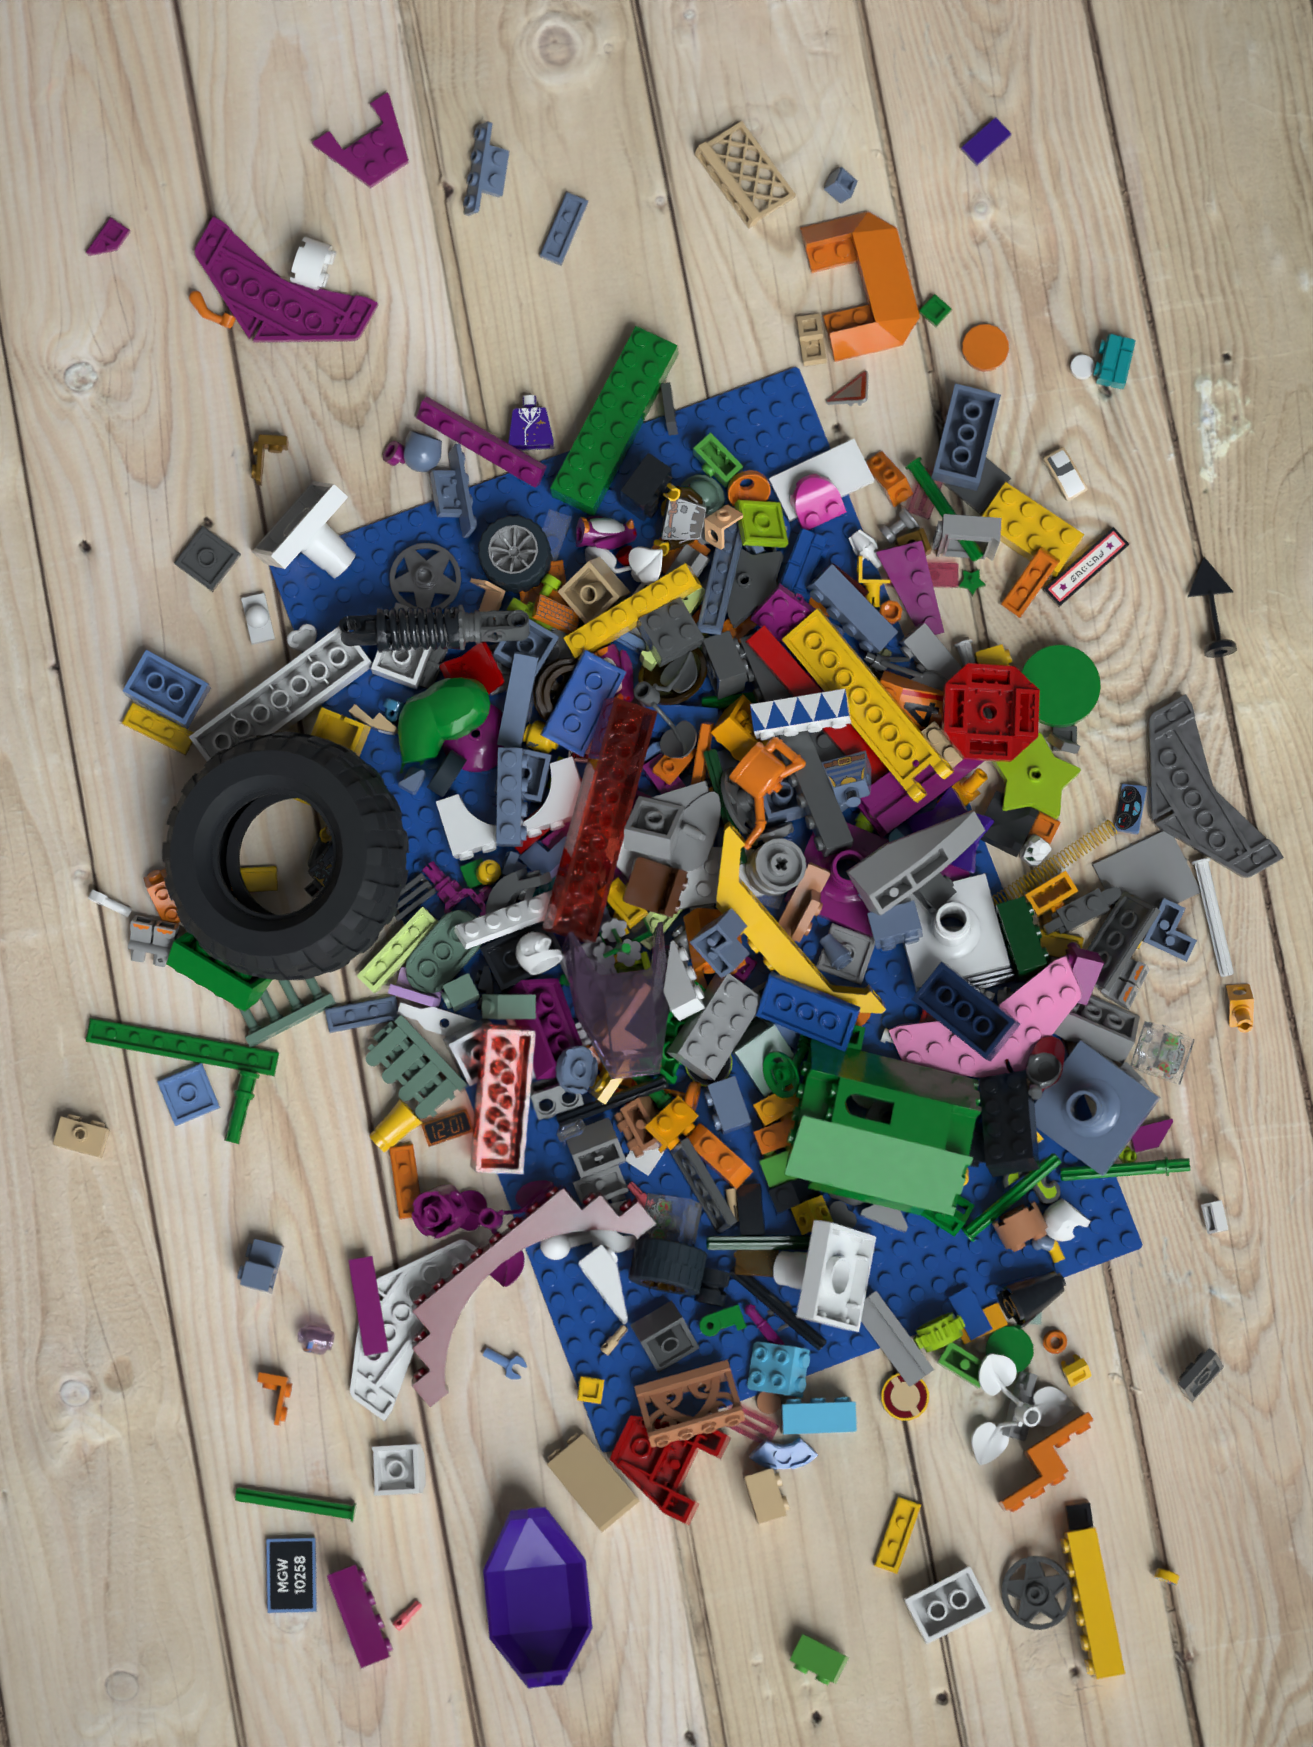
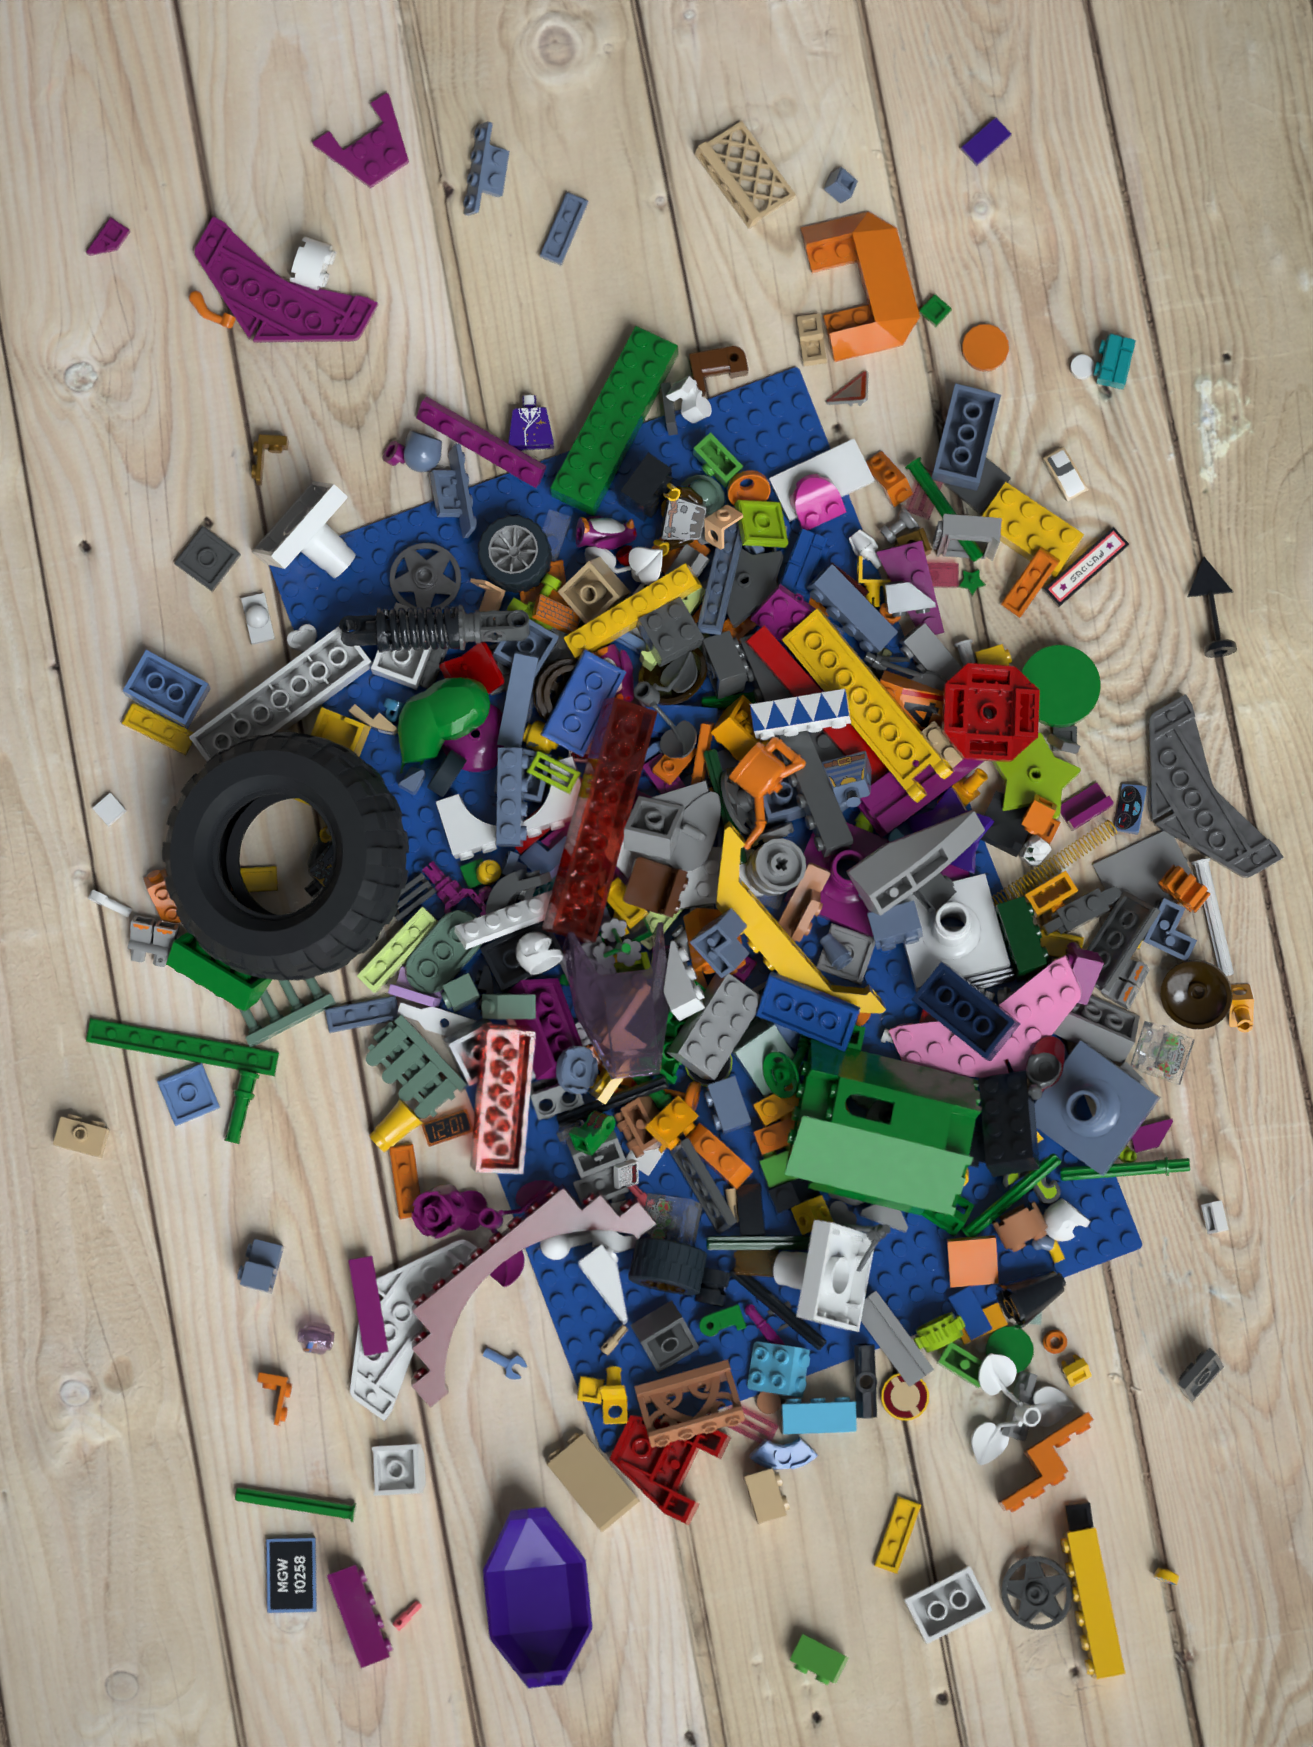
(109, 809): none -> white tile
(535, 763): none -> lime tile
(592, 1132): none -> green leg
(614, 1395): none -> yellow bracket
(626, 1174): none -> white tile
(693, 405): none -> white leg
(717, 363): none -> reddish brown piece
(865, 1365): none -> black piece
(874, 1234): none -> dark grey plant
(903, 597): none -> slope
(972, 1261): none -> orange tile
(1038, 815): none -> orange brick
(1085, 806): none -> magenta panel
(1184, 888): none -> orange gear
(1192, 1007): none -> dark brown dish

